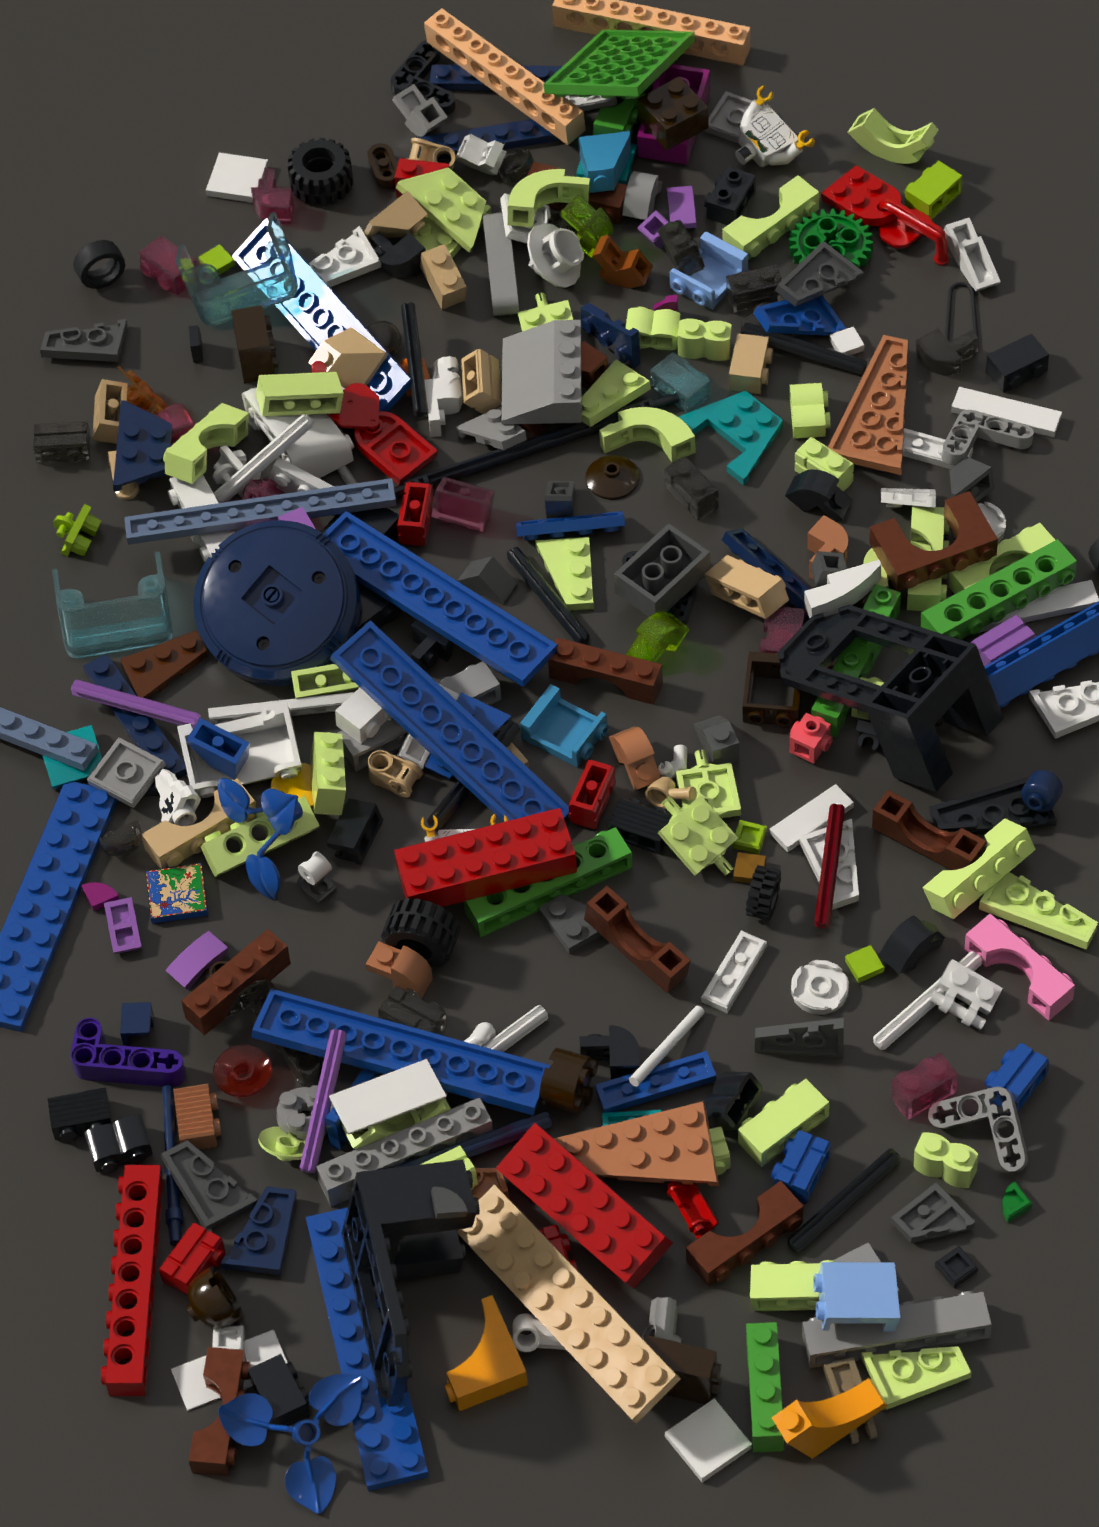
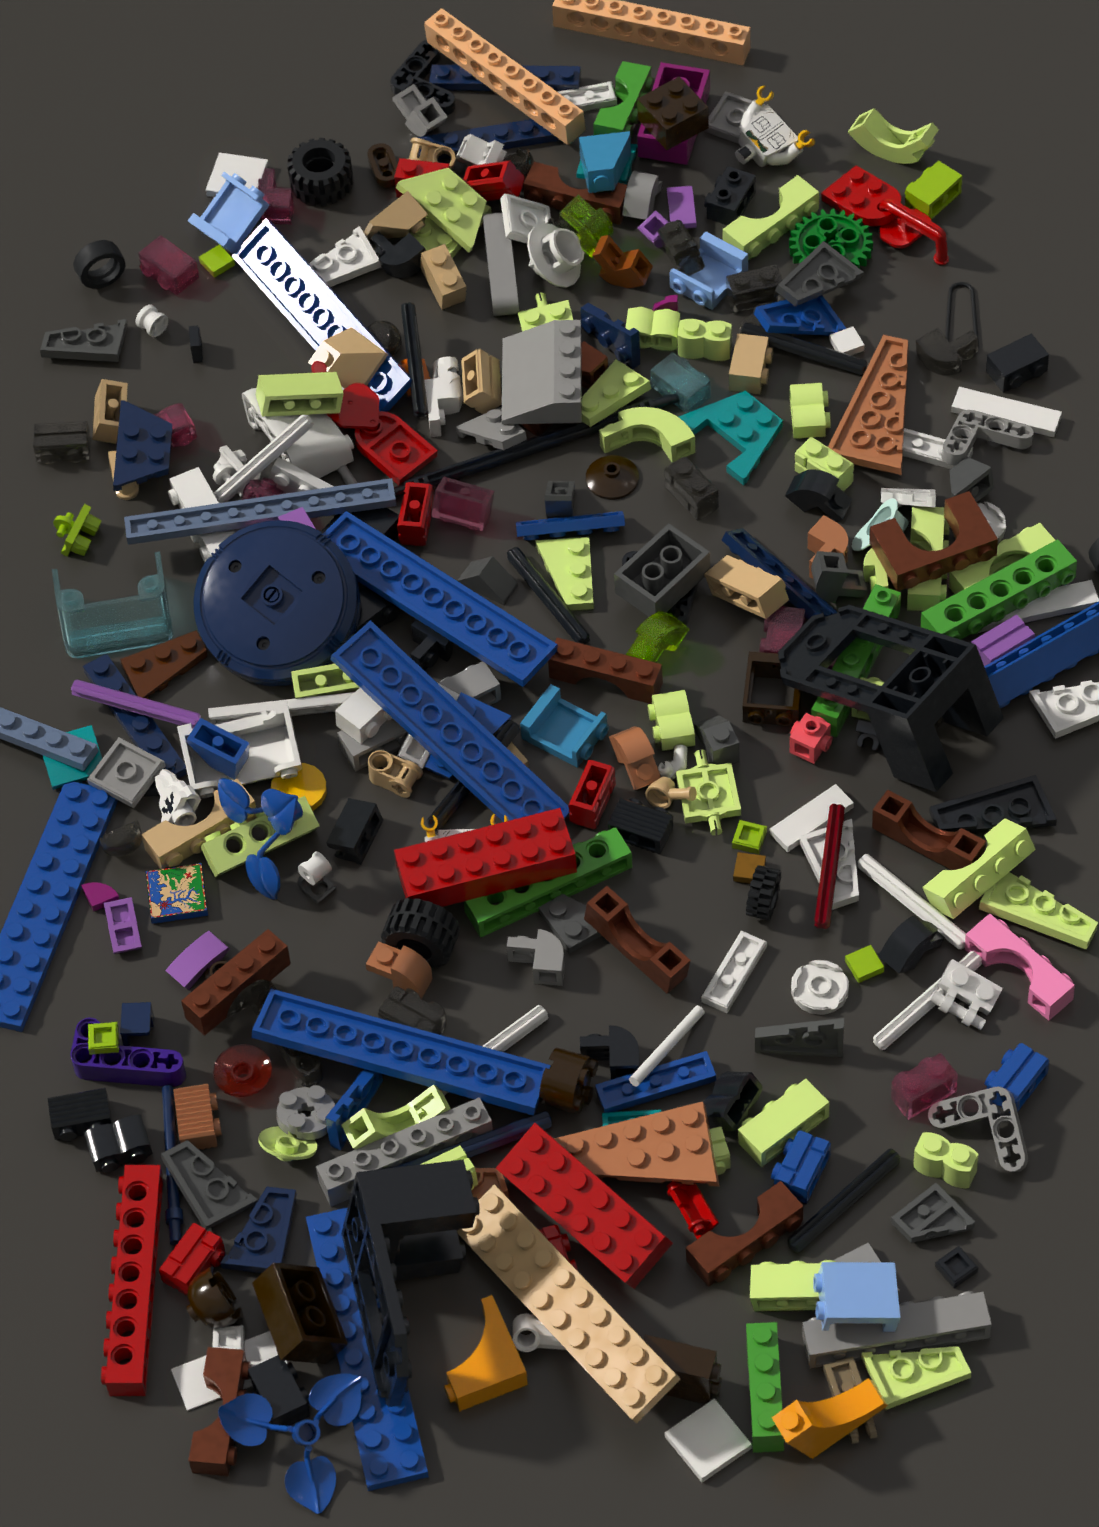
(103, 1038): none -> lime tile
(142, 394): clear orange hinge -> none
(152, 321): none -> white wheel
(188, 455): yellowish green arch -> none
(231, 213): none -> light blue panel
(254, 342): dark brown brick -> none
(260, 285): clear light blue windscreen -> none
(299, 1313): none -> dark brown brick
(322, 1101): medium lavender axle -> none
(328, 773): yellowish green brick -> none
(387, 1096): white piece -> none
(447, 1203): dark grey tile -> none
(482, 1034): white arm -> none
(494, 179): none -> red brick
(542, 189): yellowish green arch -> none
(544, 953): none -> light grey brick
(619, 63): bright green plate -> none
(663, 1319): light grey piece -> none
(672, 720): none -> yellowish green brick
(697, 835): yellowish green plate -> none
(842, 589): white slope -> none
(886, 511): none -> light aqua piece
(912, 900): none -> white axle
(971, 254): white slope -> none
(1014, 1202): green tile -> none
(1042, 791): dark blue head -> none

